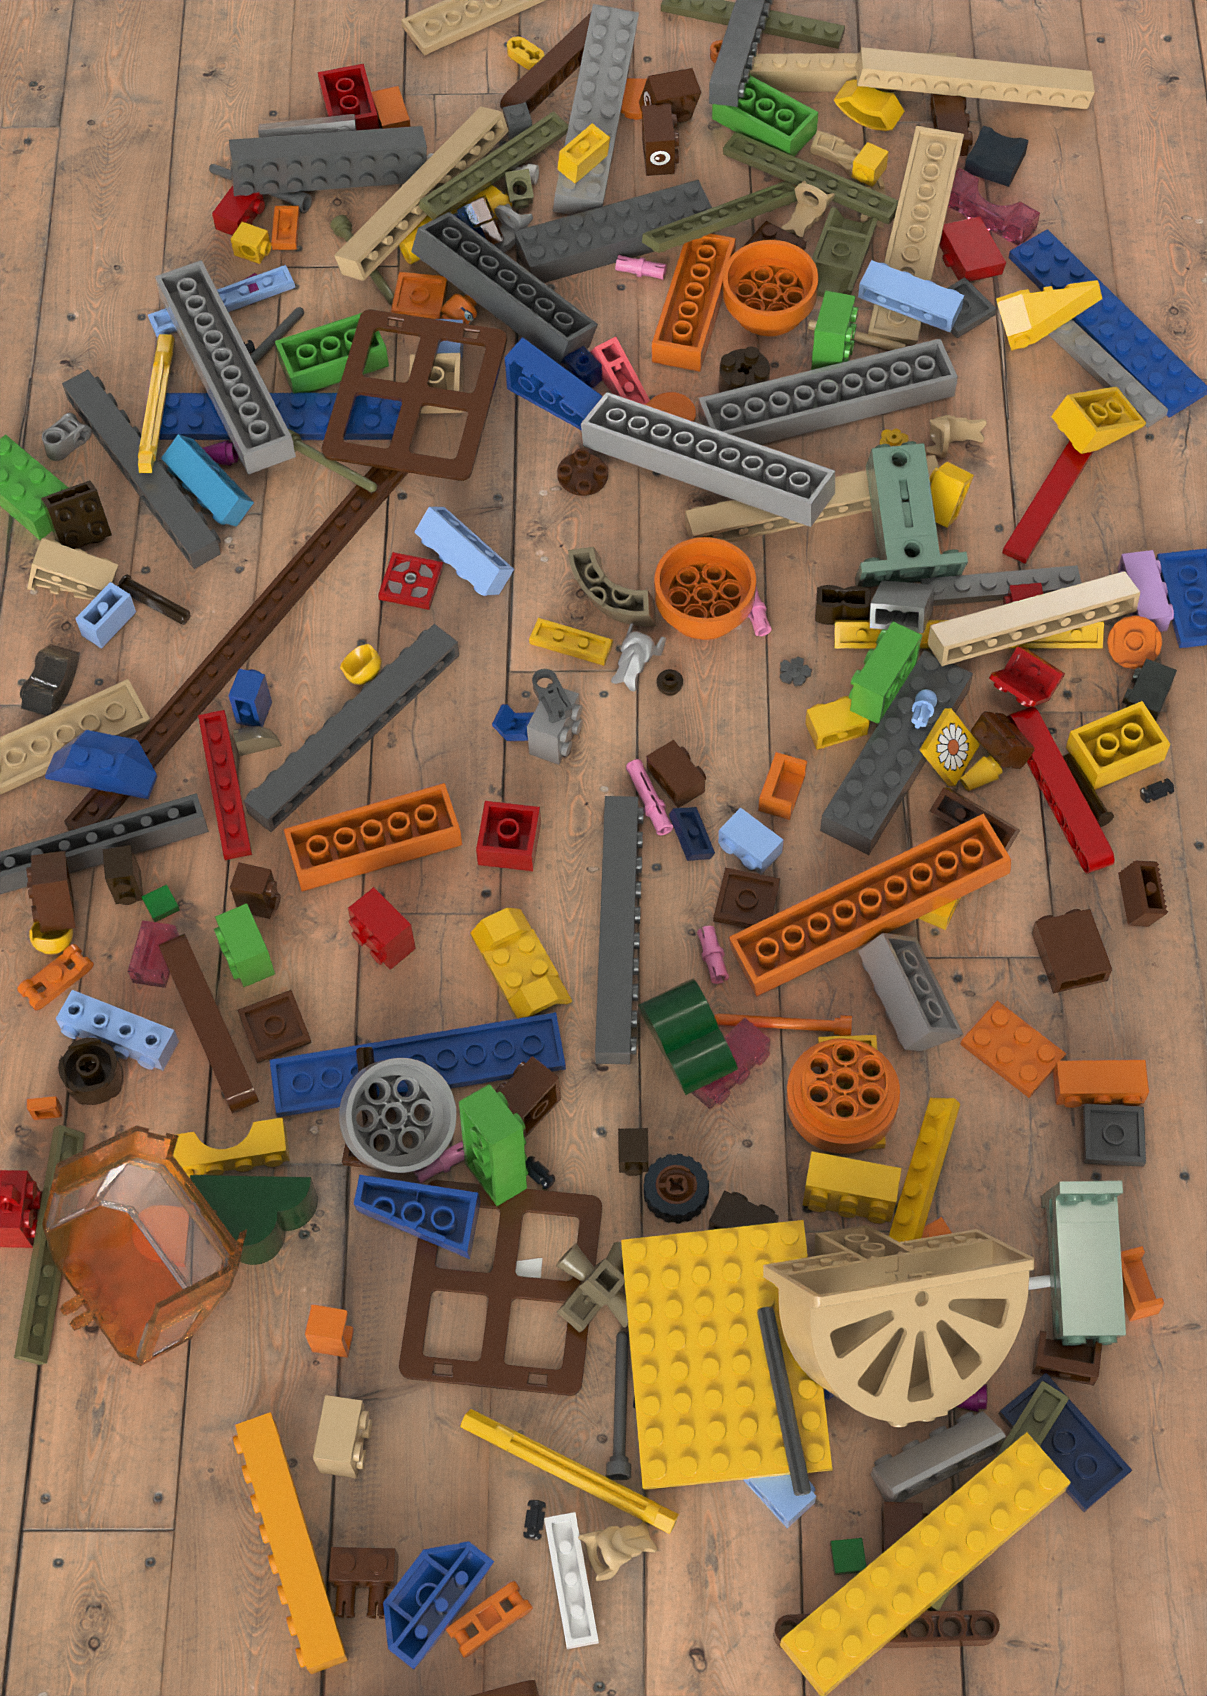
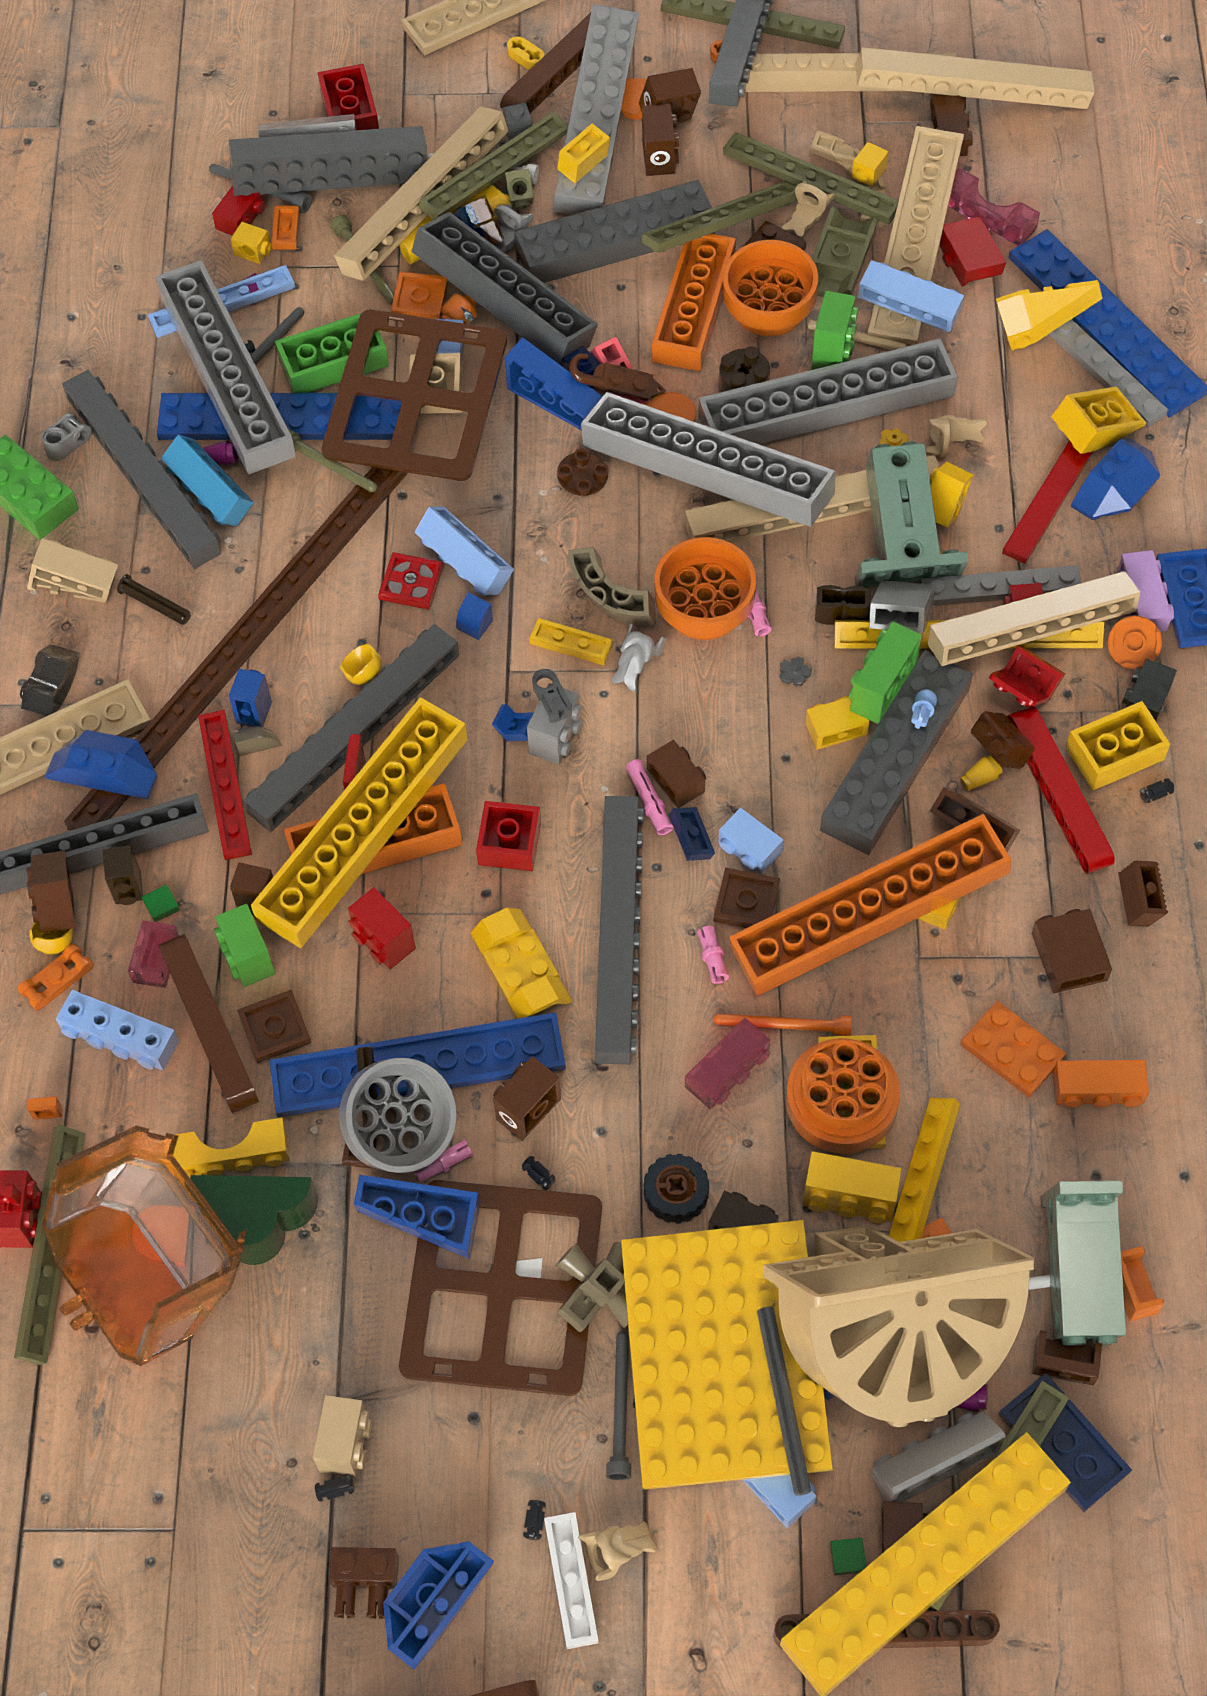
(77, 516): dark brown brick -> none
(92, 1086): dark brown brick -> none
(105, 615): light blue brick -> none
(155, 403): yellow piece -> none
(291, 1544): light orange brick -> none
(328, 1331): orange panel -> none
(334, 1488): none -> black piece
(354, 759): none -> red tile
(359, 823): none -> yellow brick
(391, 108): orange panel -> none
(474, 616): none -> blue brick
(489, 1618): orange plate -> none
(493, 1144): bright green brick -> none
(570, 1471): yellow piece -> none
(617, 379): none -> reddish brown plate
(633, 1151): dark brown brick -> none
(641, 267): bright pink pin -> none
(669, 688): dark brown plate -> none
(688, 1036): dark green brick -> none
(769, 118): bright green brick -> none
(782, 786): orange panel -> none
(869, 106): yellow brick -> none
(909, 992): light grey slope -> none
(949, 747): tile -> none
(974, 310): dark grey plate -> none
(996, 156): black brick -> none
(1097, 807): dark brown axle -> none
(1114, 1135): dark grey plate -> none
(1117, 481): none -> blue wedge

